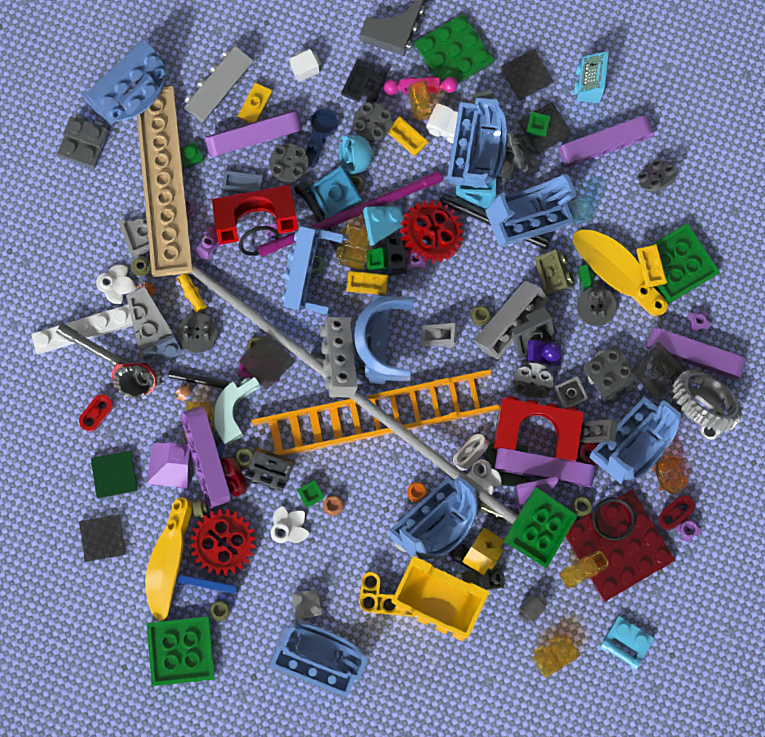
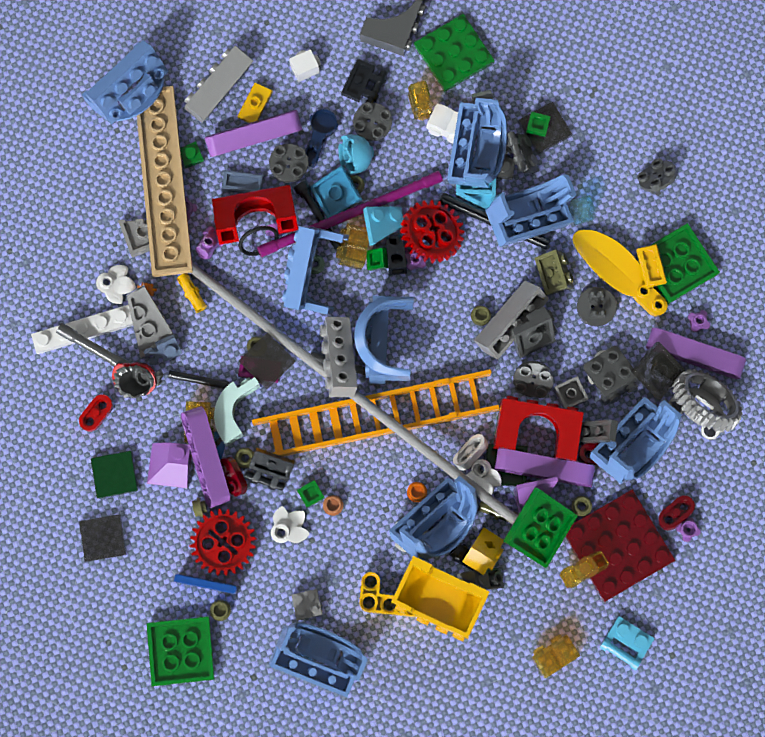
(83, 141): dark grey plate -> none
(141, 272): olive plate -> none
(166, 559): yellow plant -> none
(183, 392): nougat plate -> none
(207, 333): dark grey plate -> none
(367, 283): yellow plate -> none
(408, 136): yellow plate -> none
(434, 84): dark pink plate -> none
(439, 335): light grey slope -> none
(526, 74): clear smoke tile -> none
(532, 607): flat silver brick -> none
(544, 352): dark purple tile -> none
(585, 277): green plate -> none
(591, 77): slope -> none
(606, 141): medium lavender beam -> none
(614, 499): black tyre -> none
(670, 474): clear orange plate -> none

